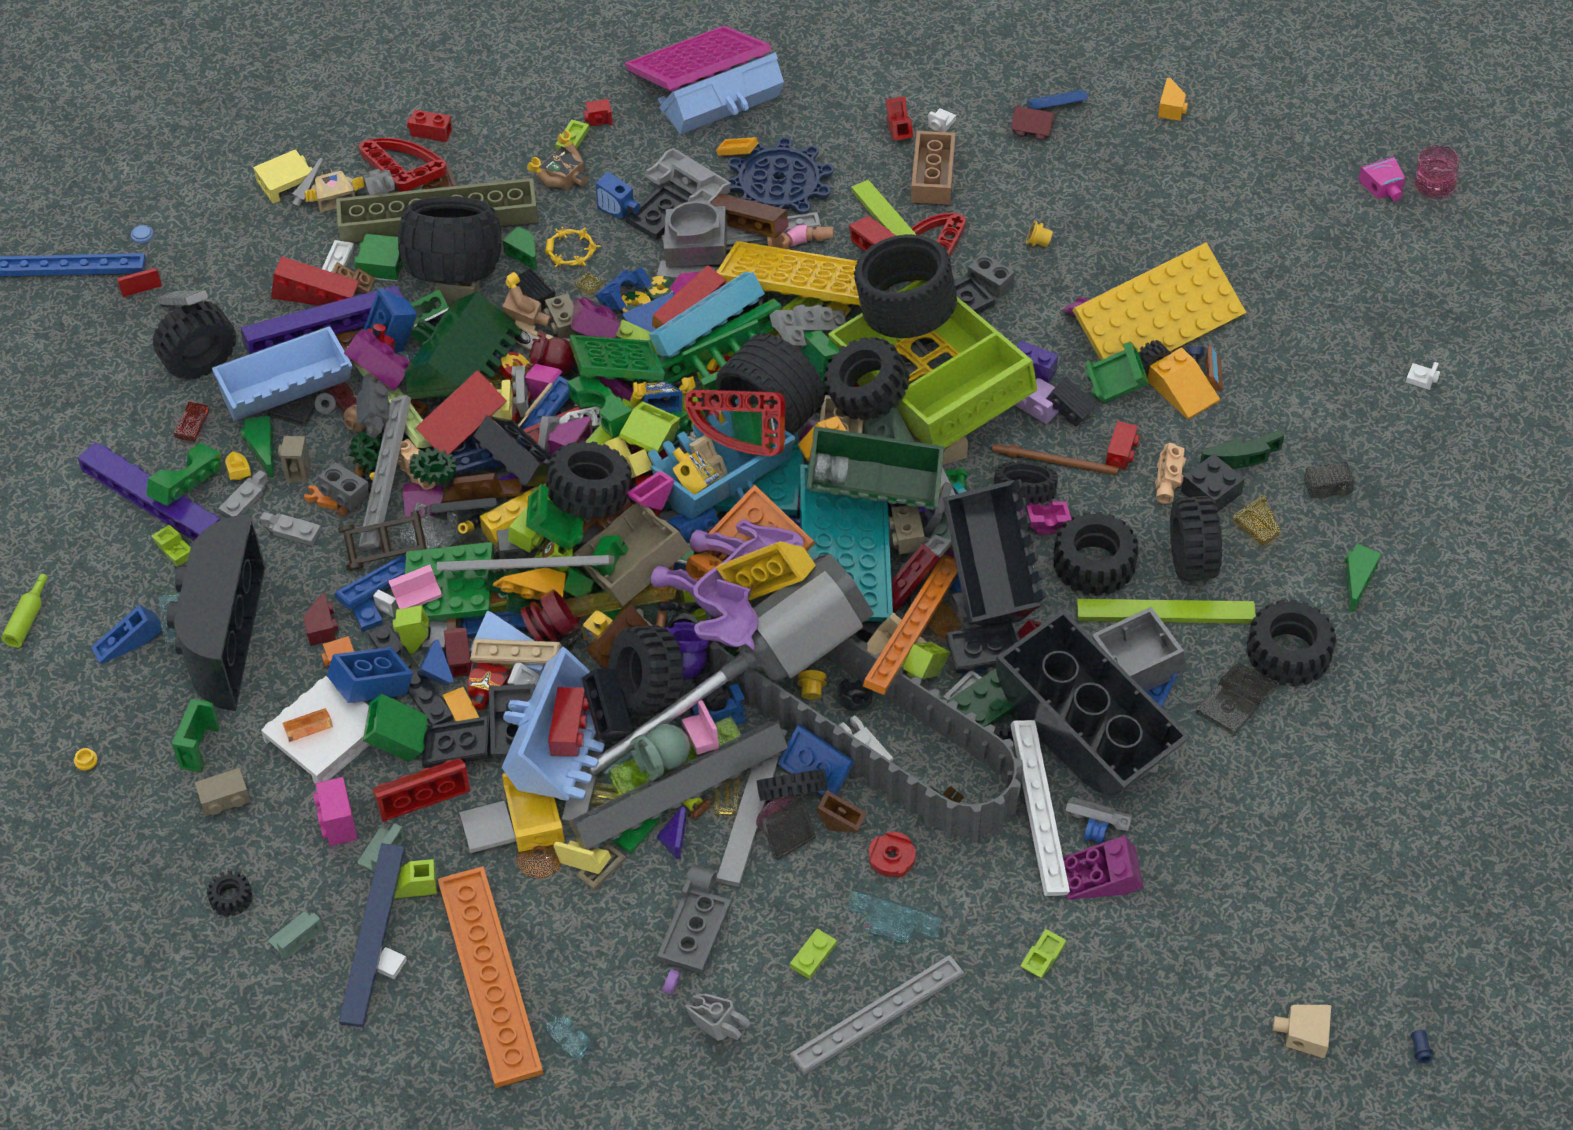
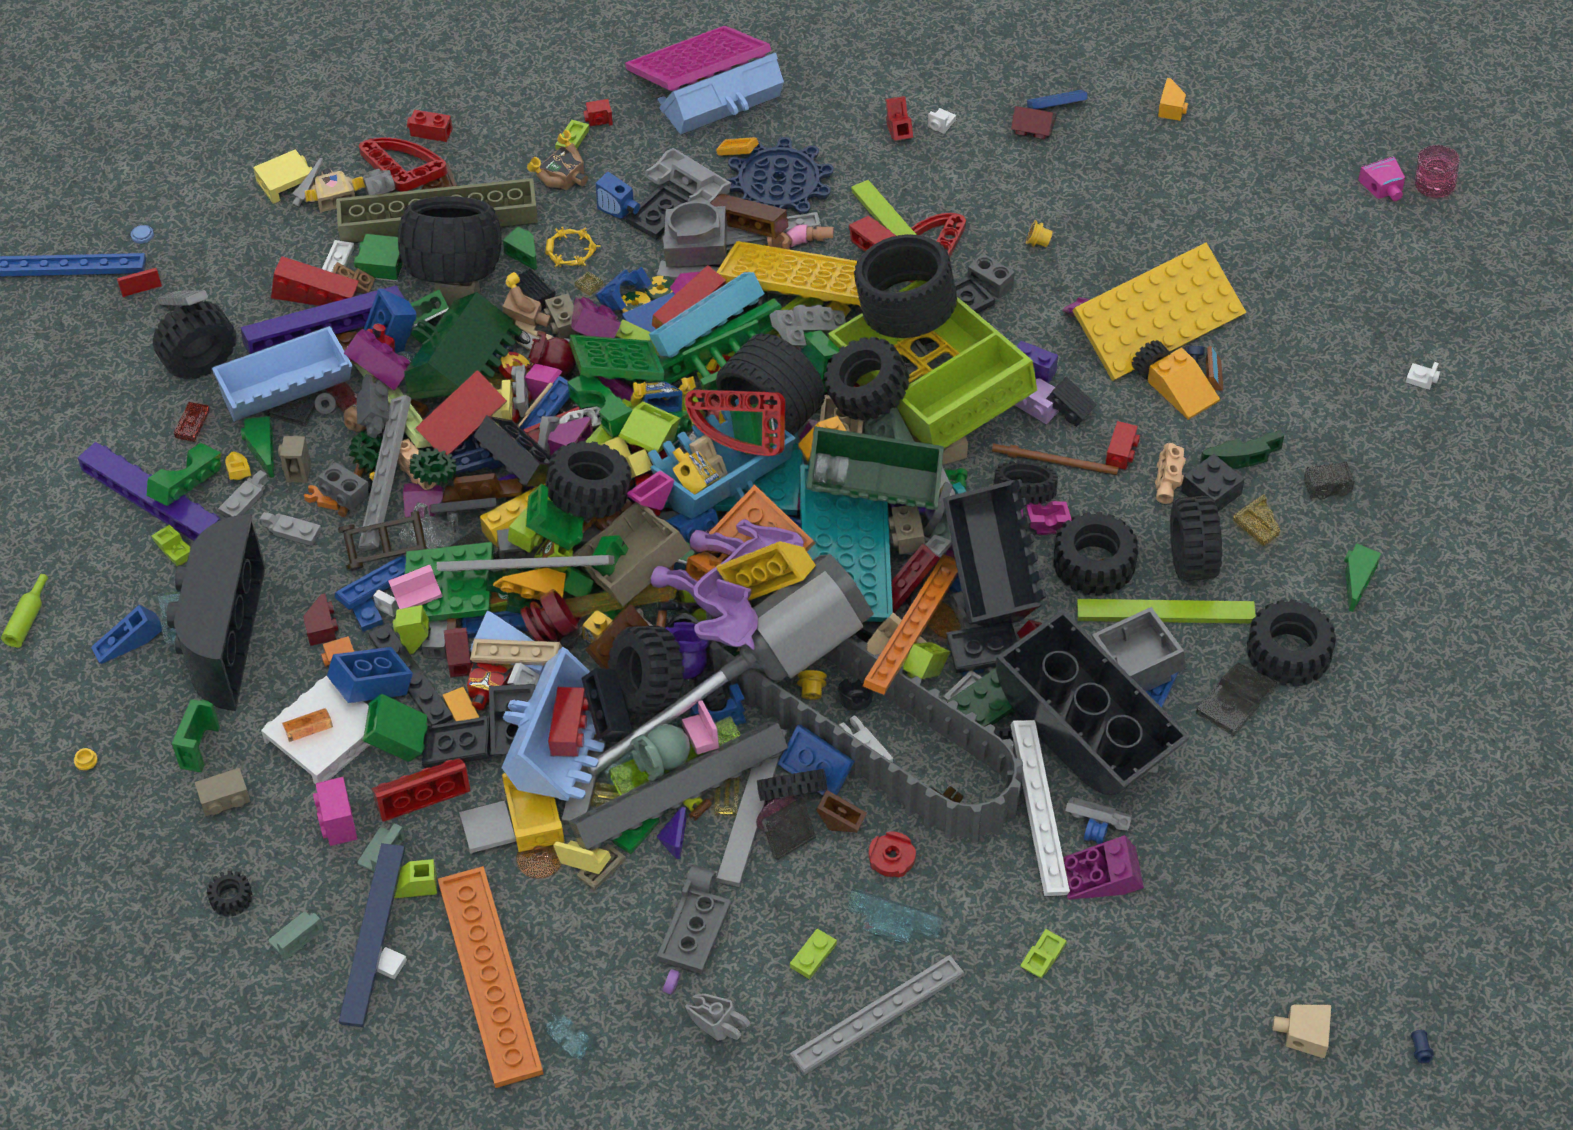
(435, 665): blue slope -> none
(470, 525): arm -> none
(933, 167): medium nougat brick -> none
(1117, 374): green panel -> none

